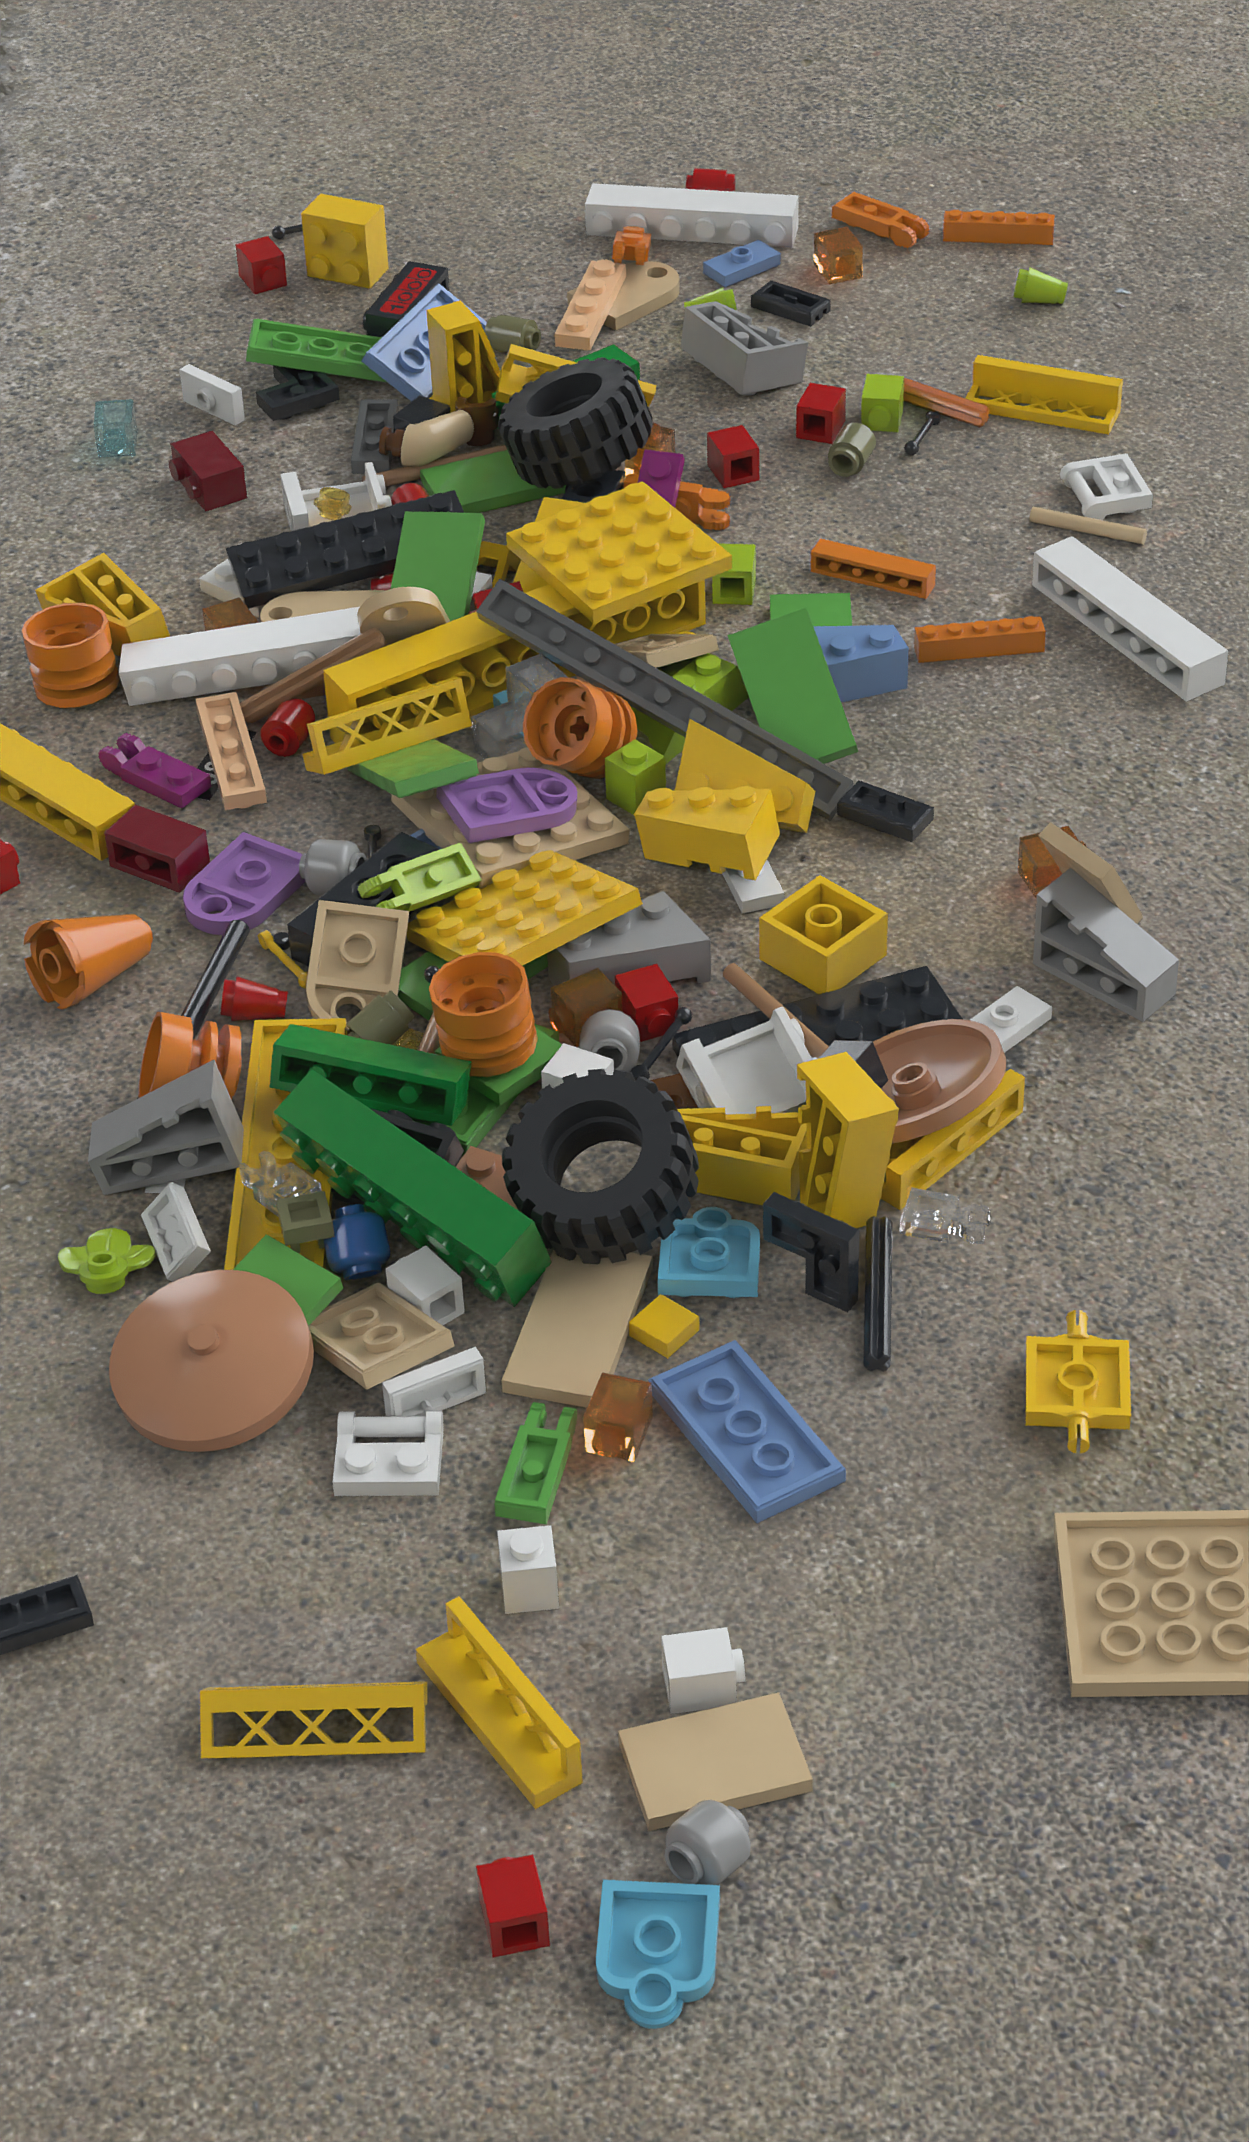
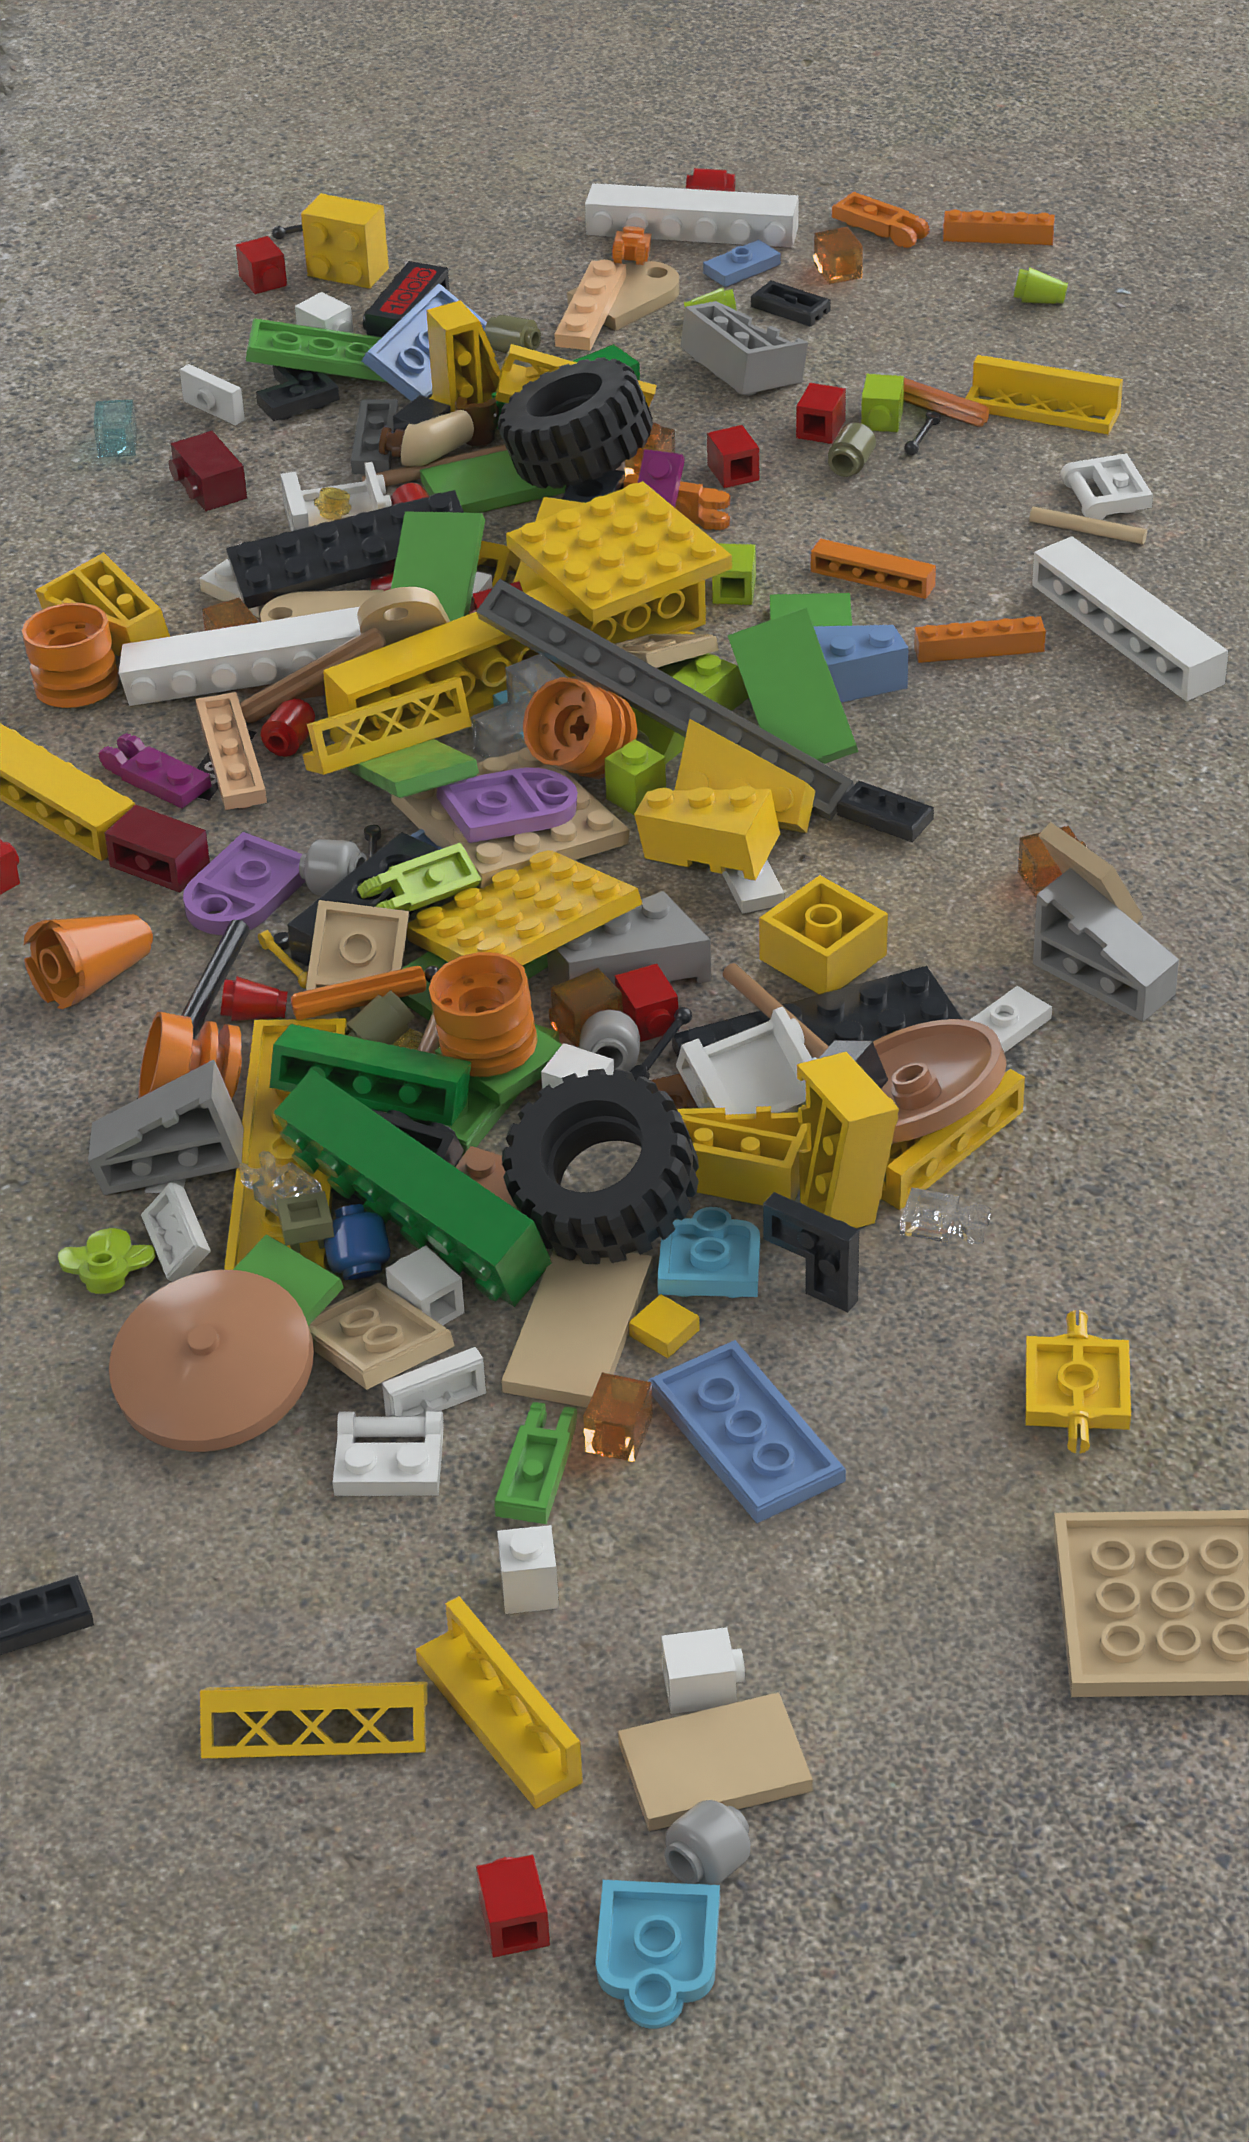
(324, 313): none -> white brick
(357, 992): none -> orange axle
(878, 1294): black axle -> none

